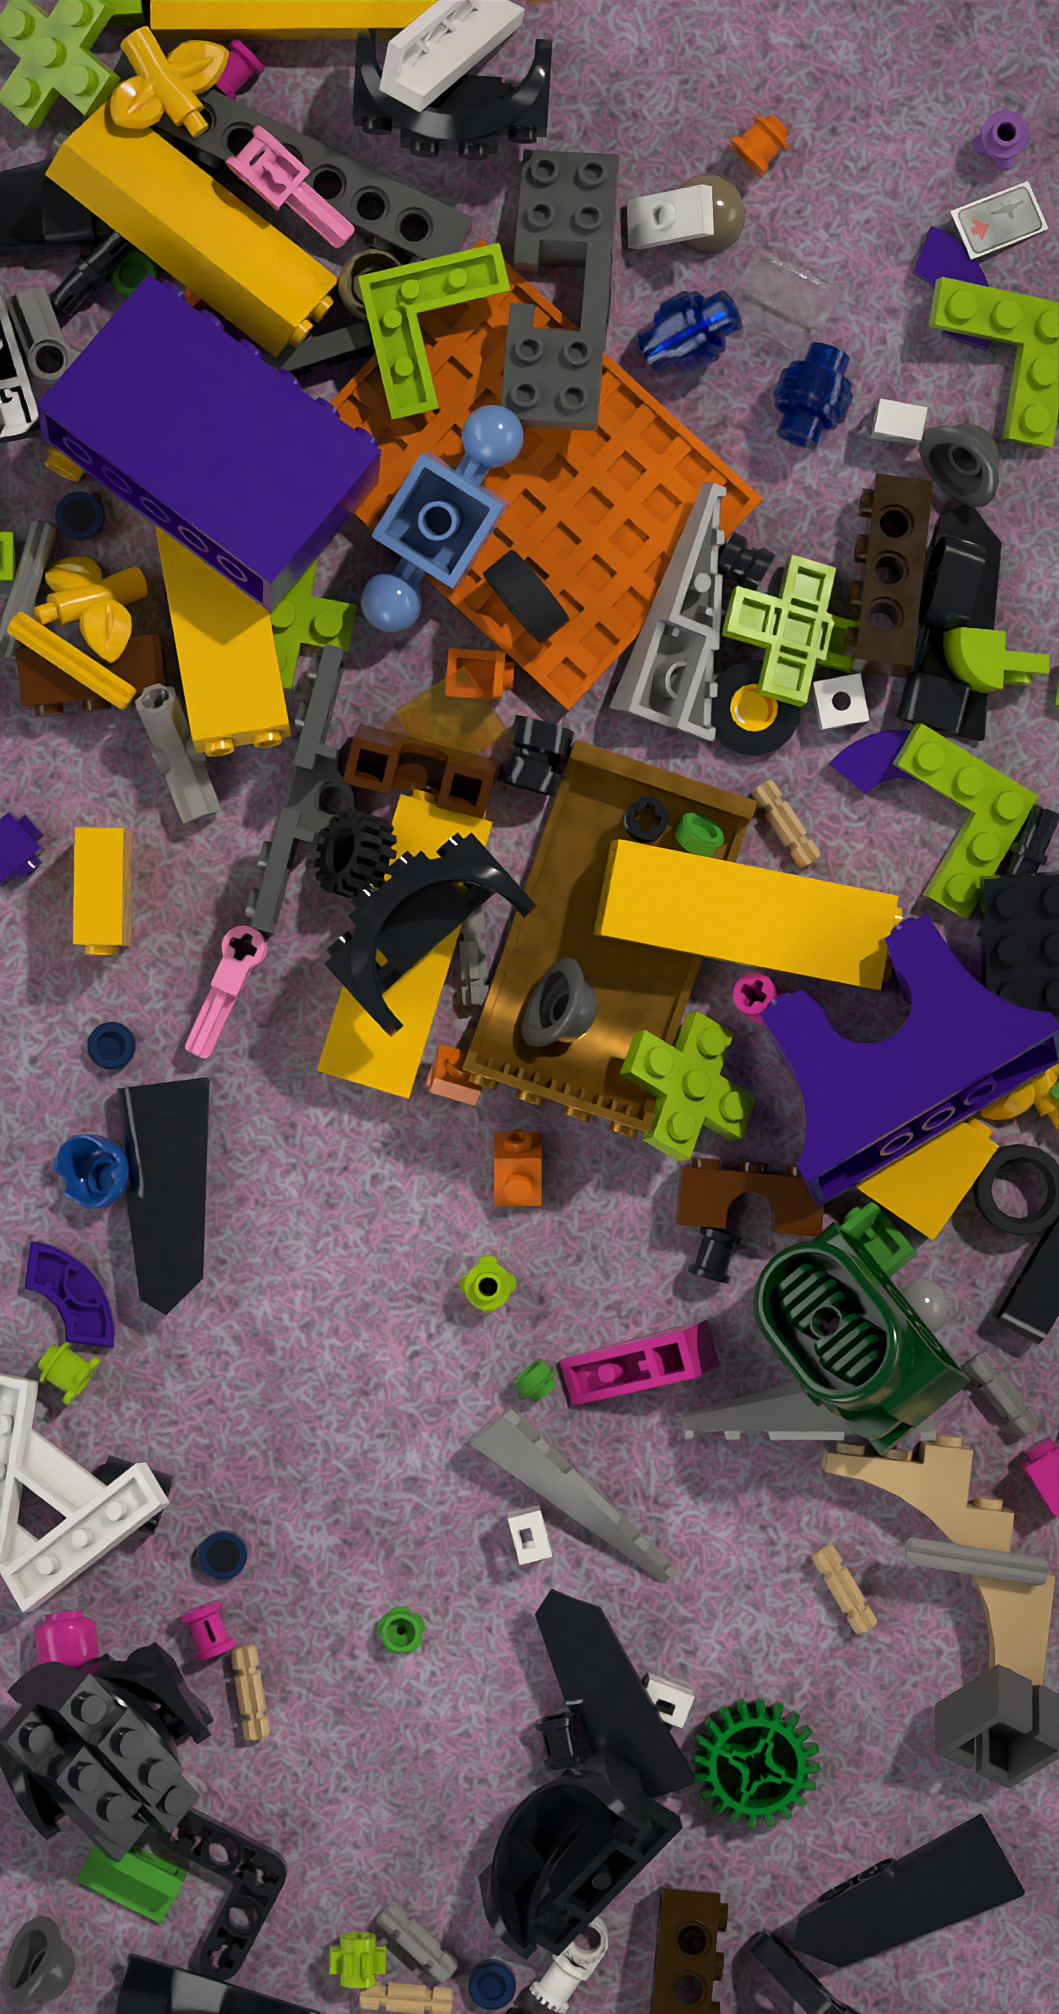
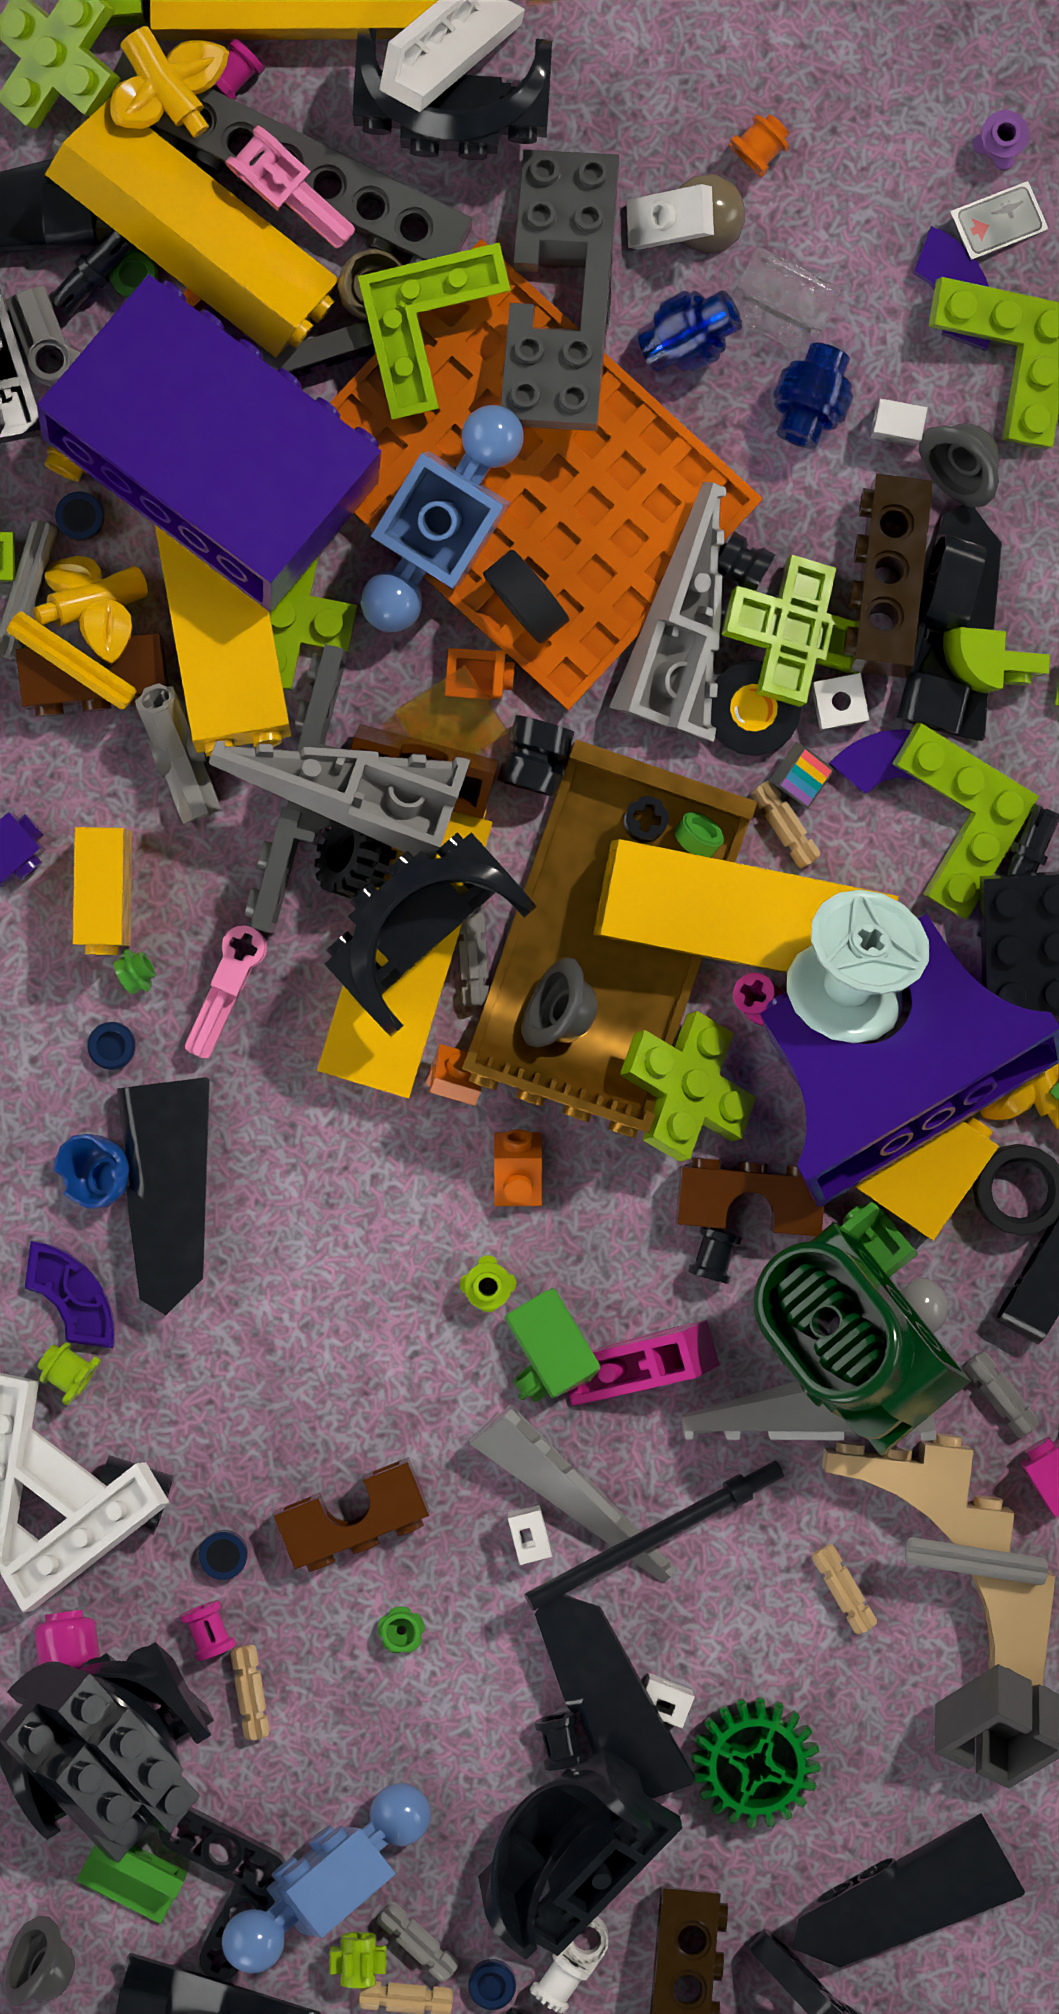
(134, 971): none -> bright green plate
(315, 1534): none -> reddish brown arch
(328, 1880): none -> medium blue brick
(382, 797): none -> light grey wedge
(553, 1343): none -> bright green slope
(735, 1492): none -> black bar
(801, 775): none -> tile
(857, 966): none -> light aqua piece

